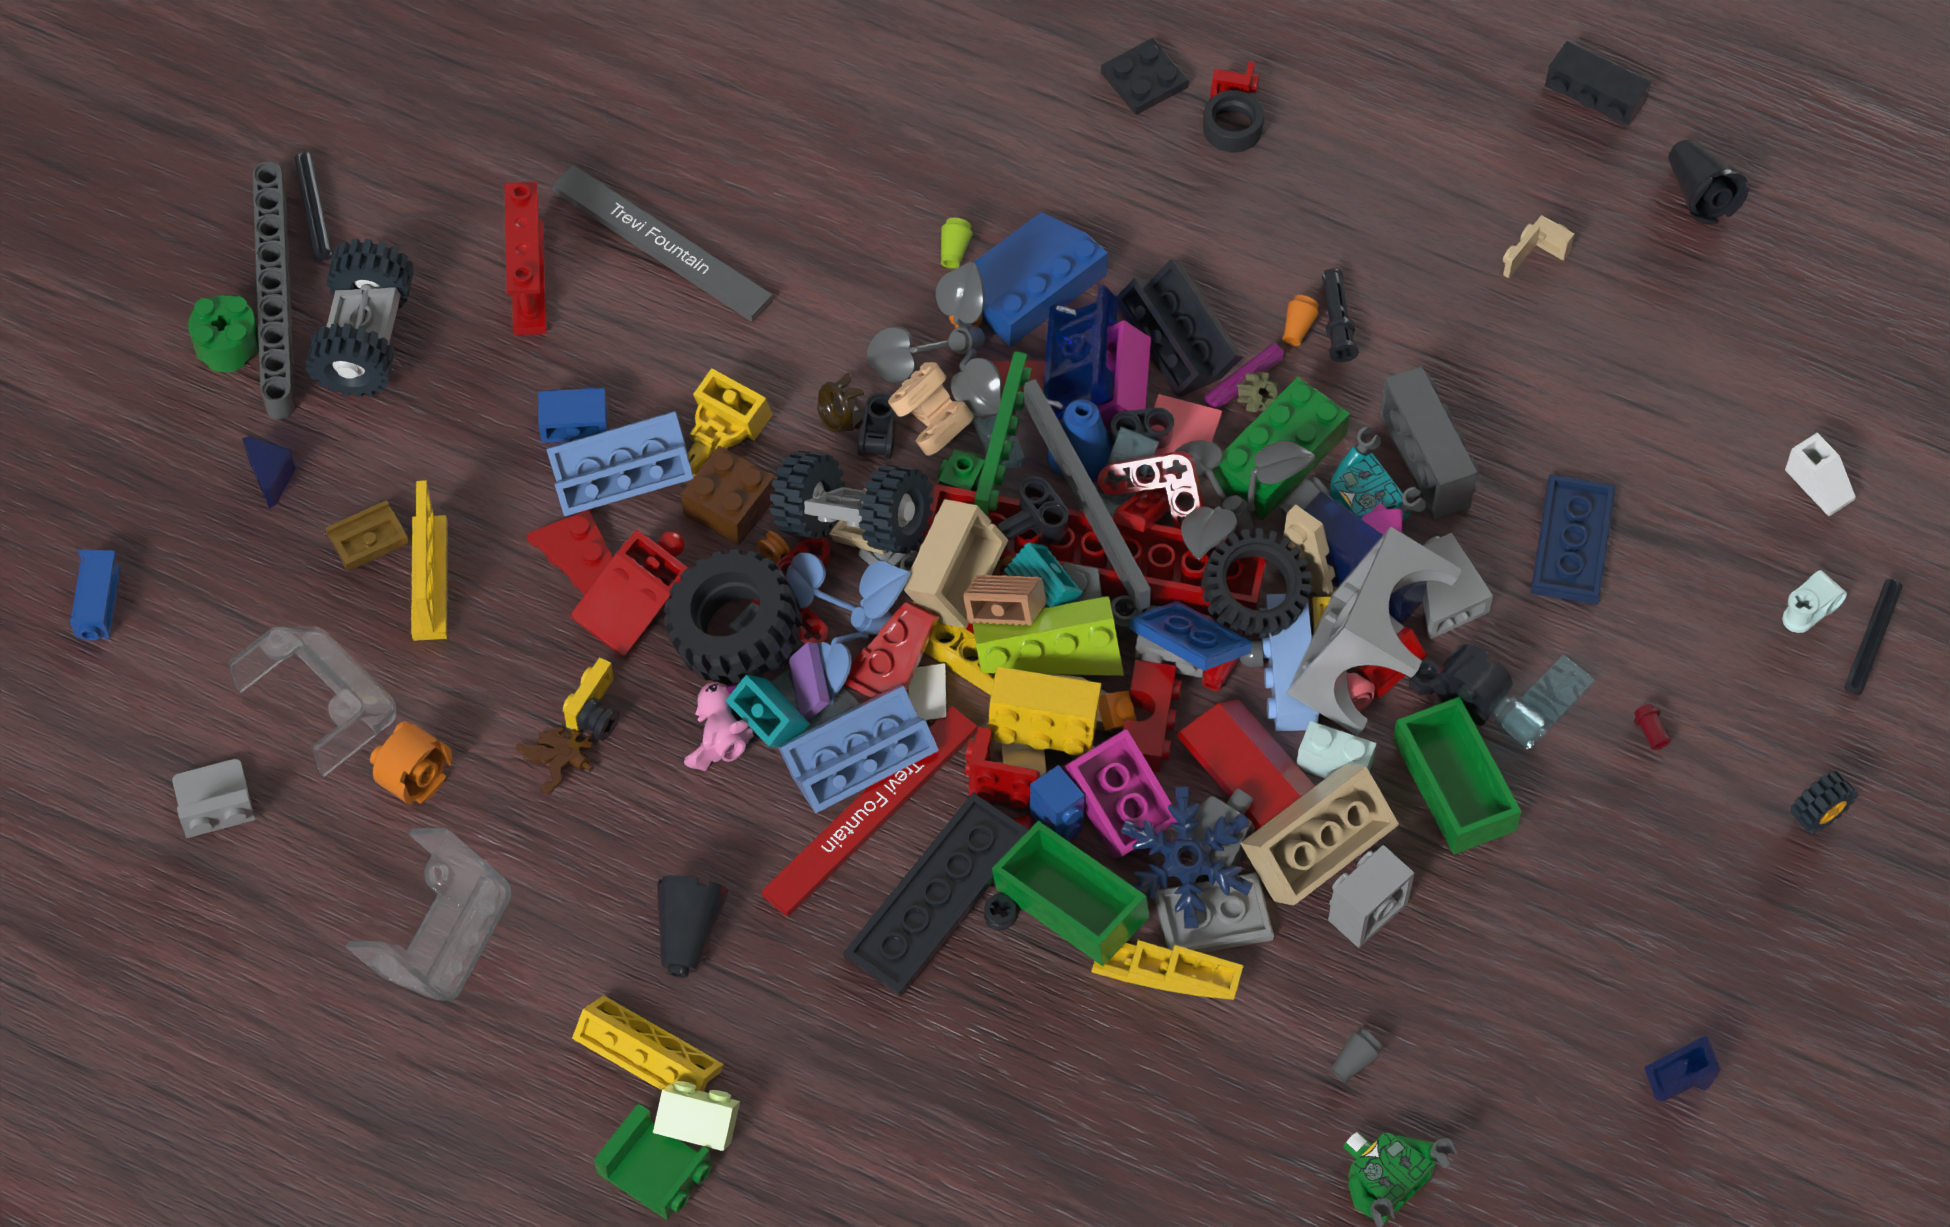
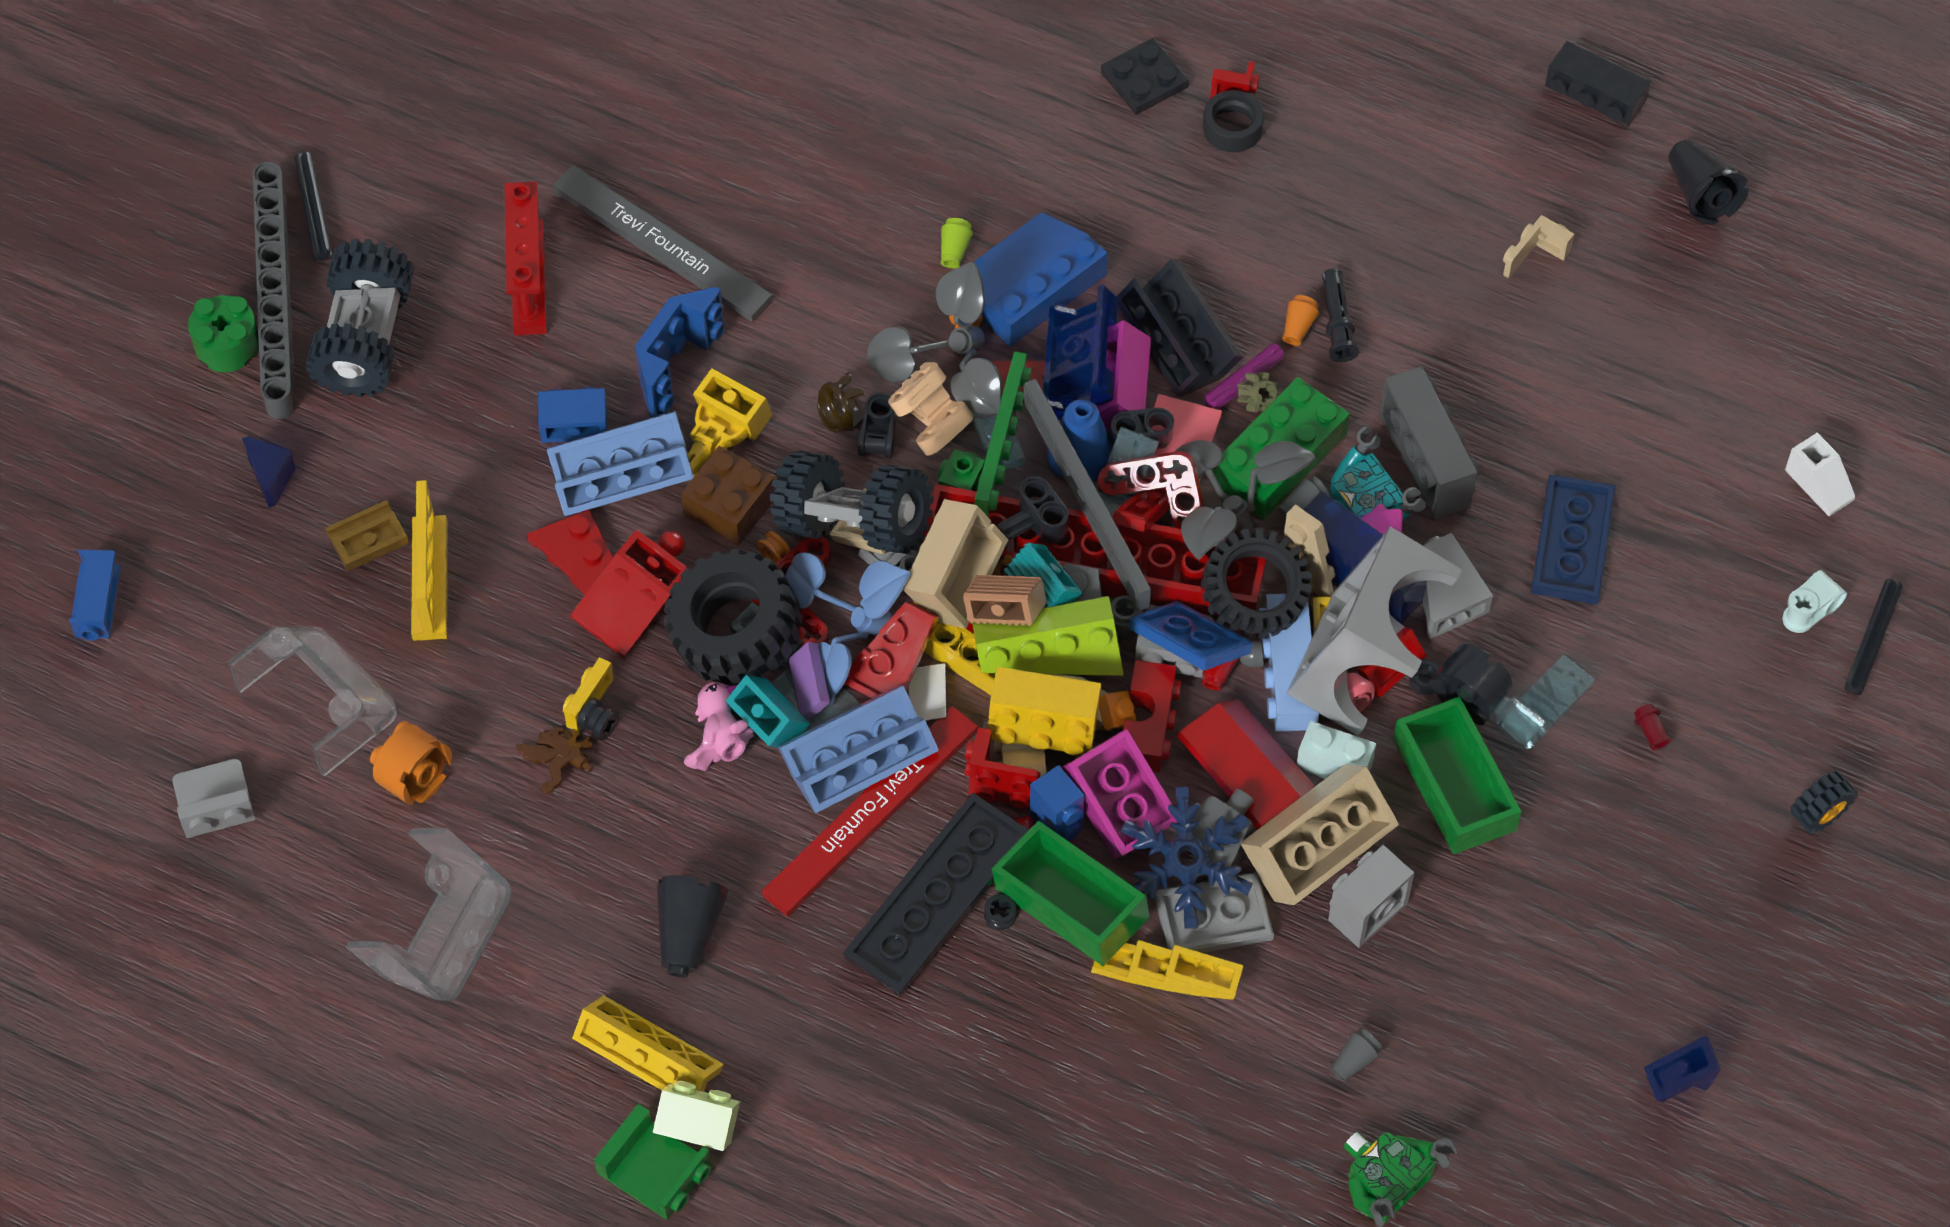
(682, 318): none -> blue slope

